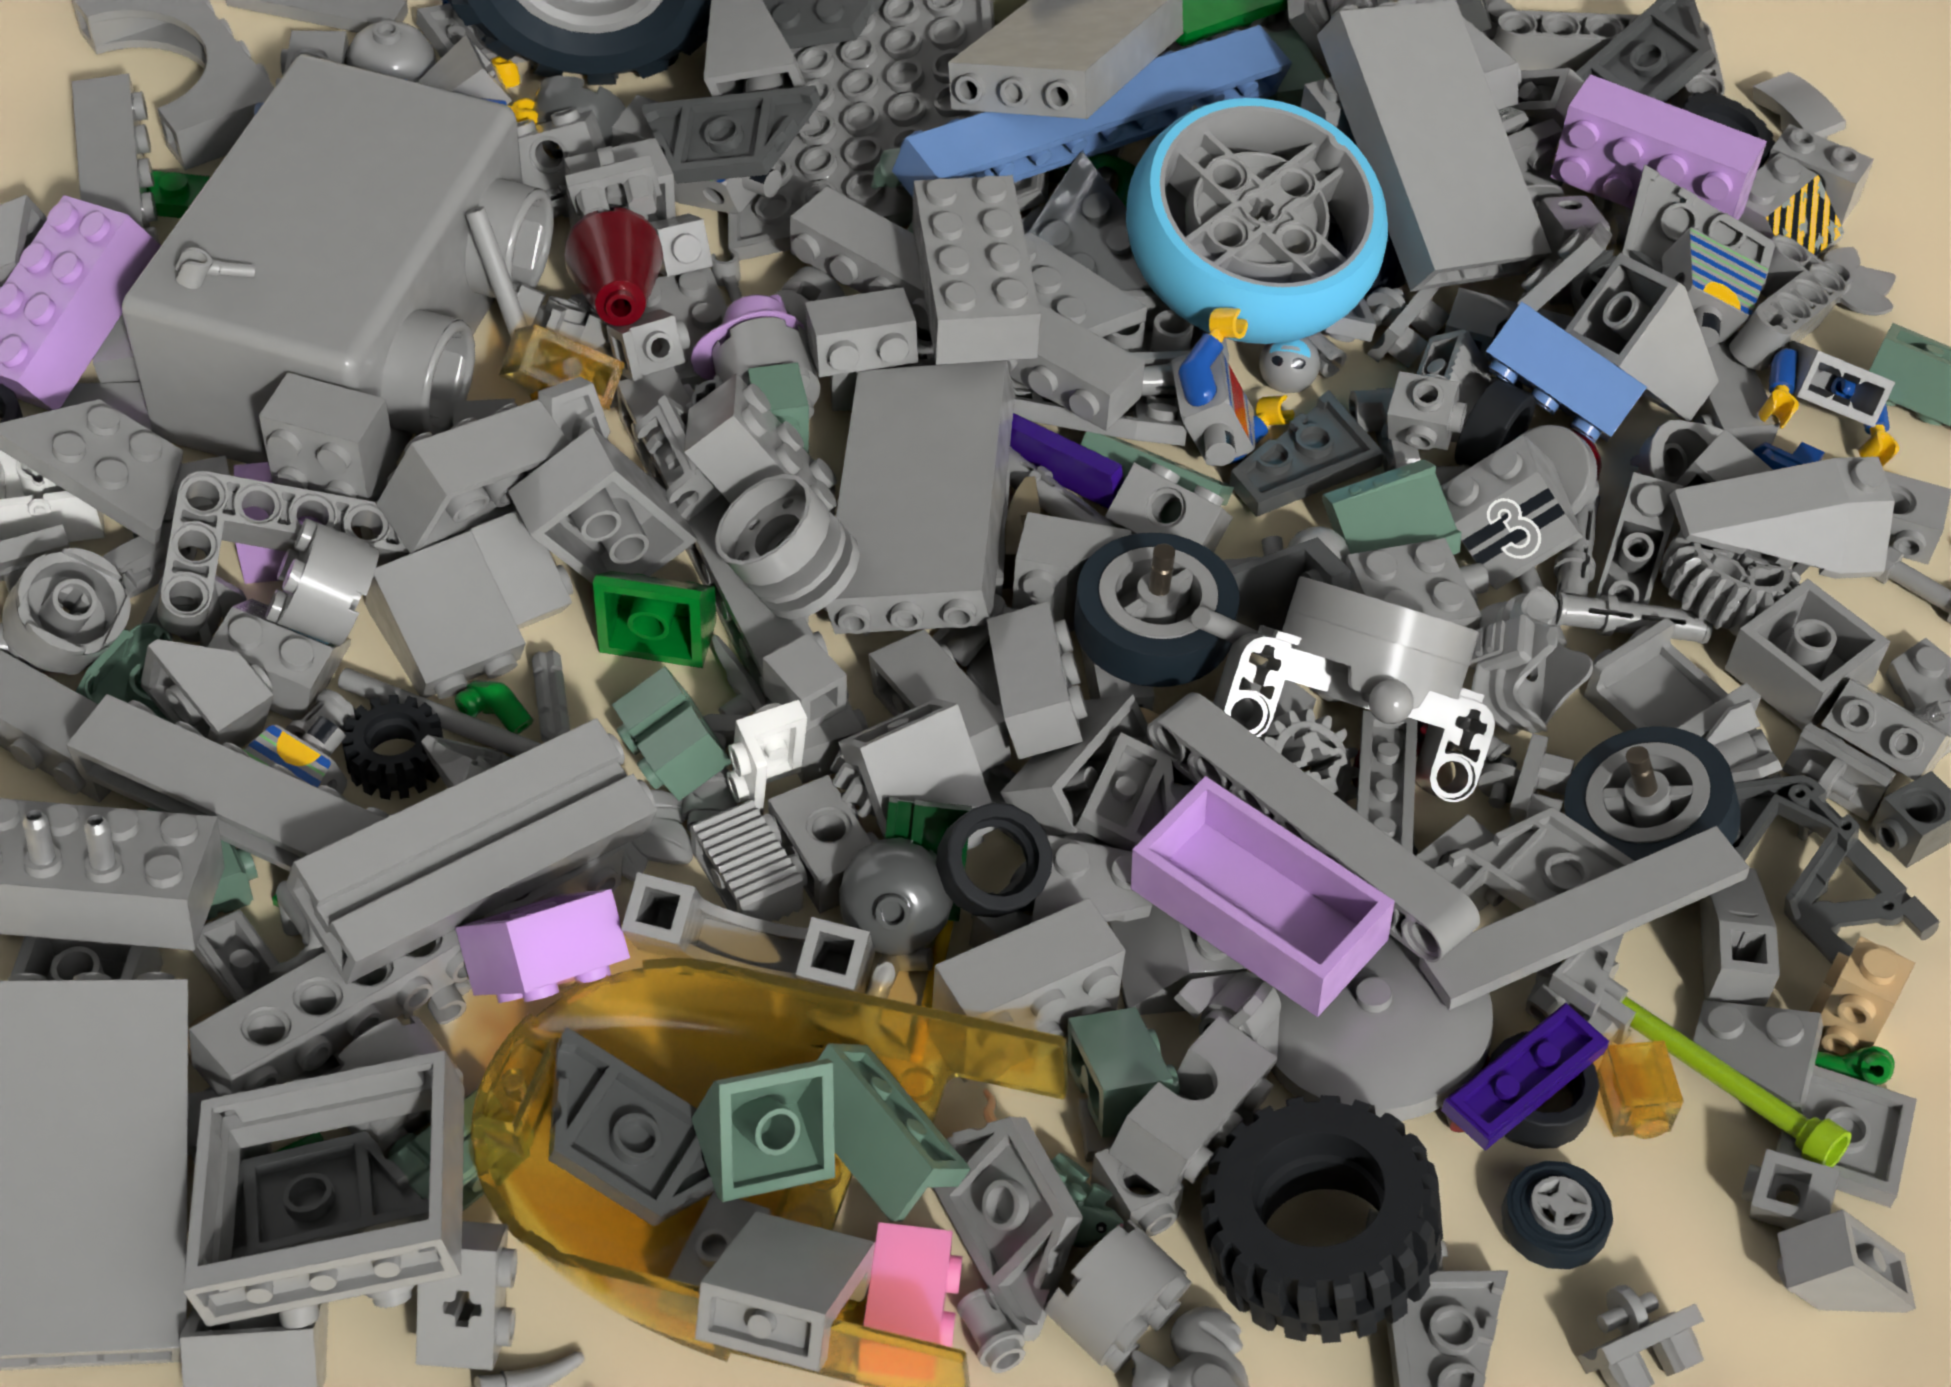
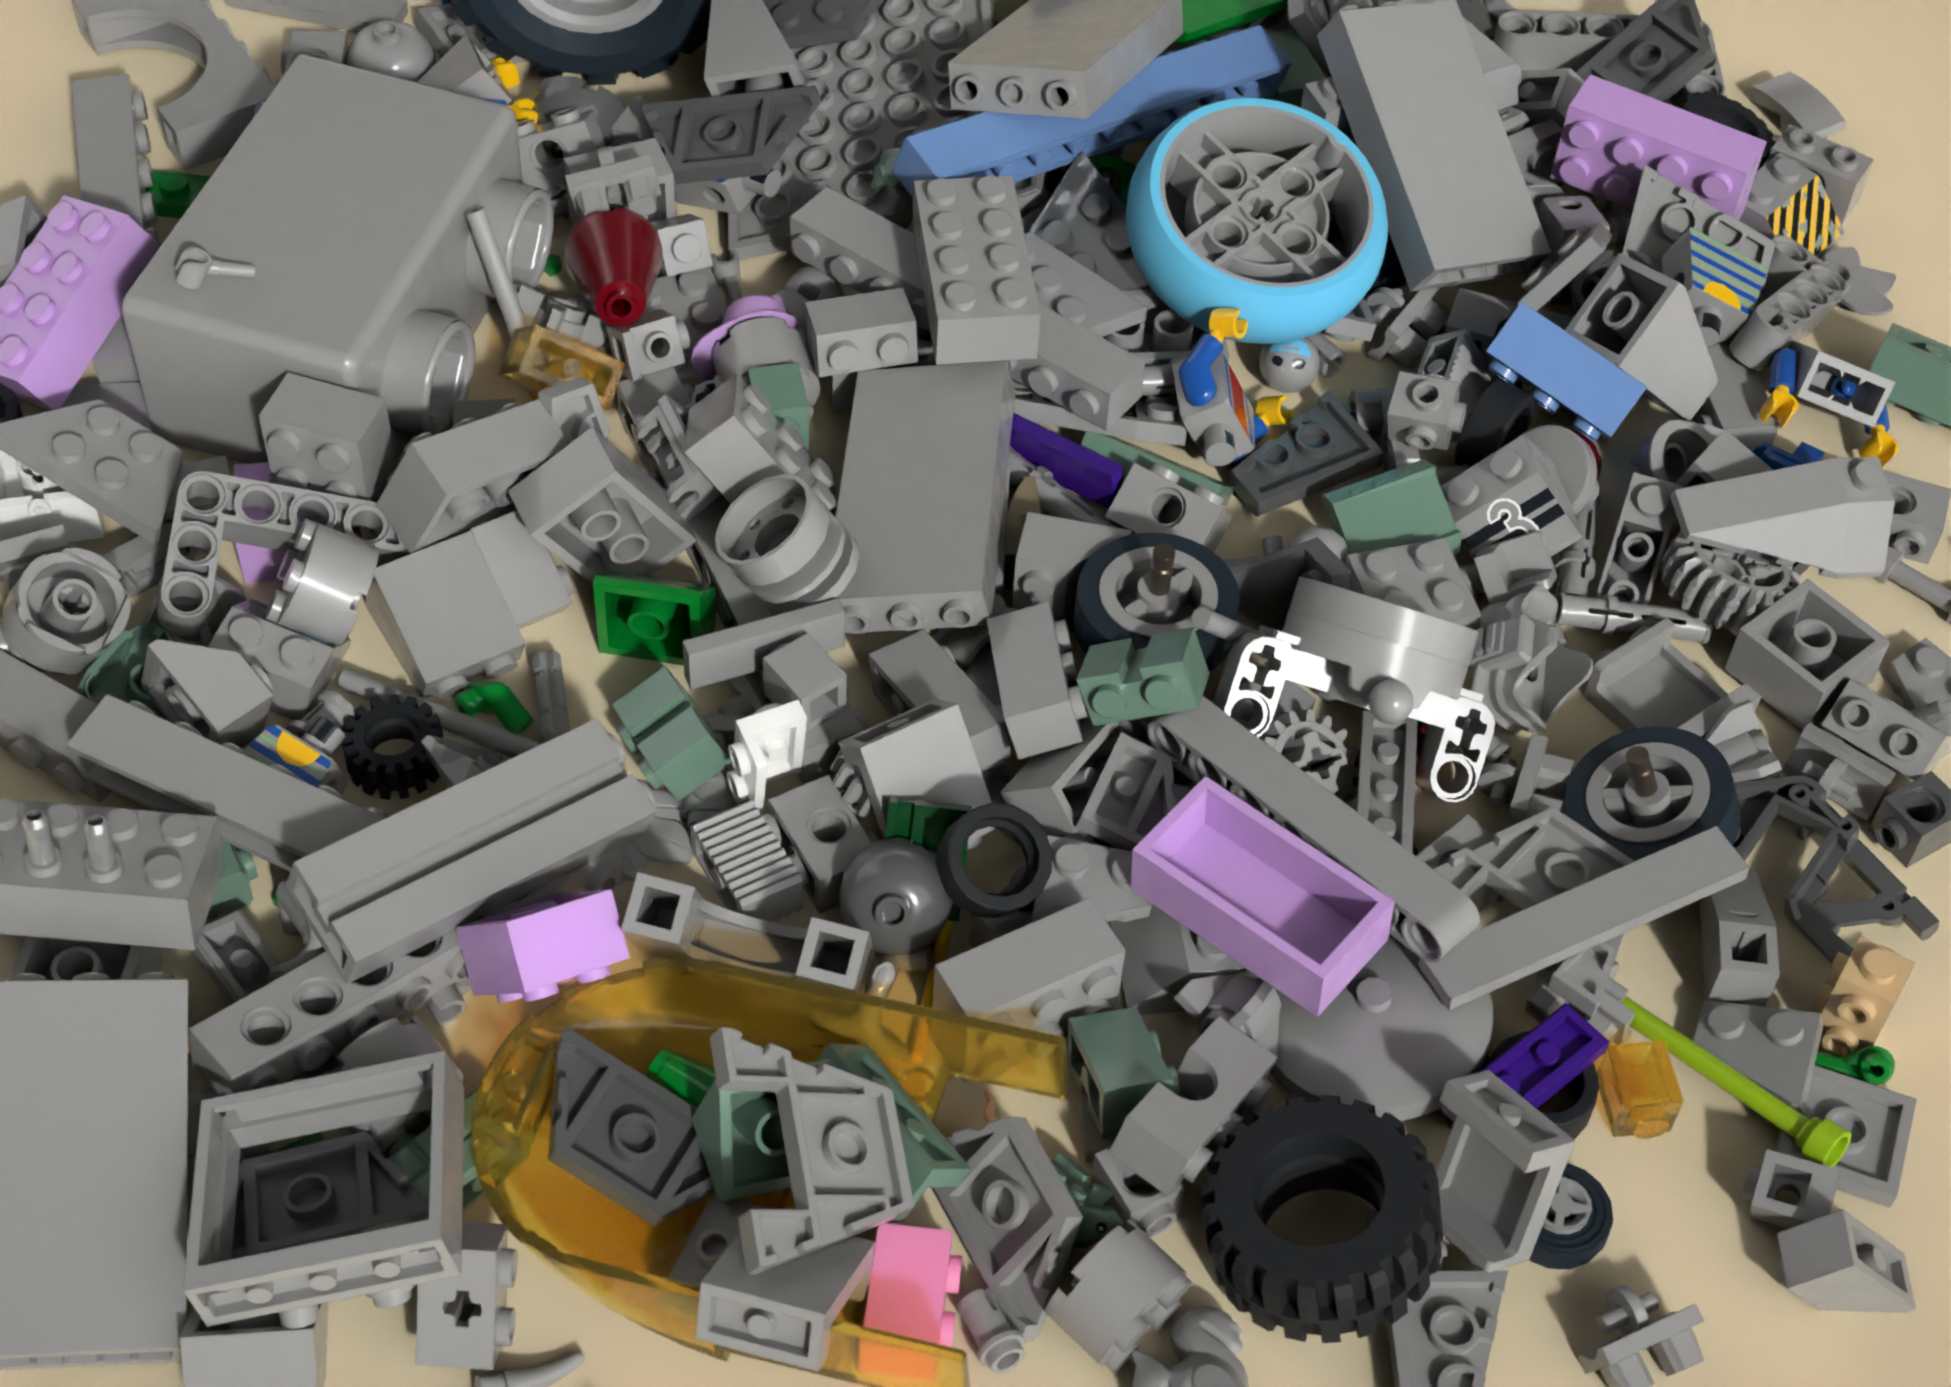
(553, 265): none -> green piece
(682, 1075): none -> green cone
(742, 647): none -> light grey tile
(838, 1147): none -> light grey wing
(1143, 682): none -> sand green brick
(1497, 1171): none -> light grey panel
(1515, 566): none -> light grey panel

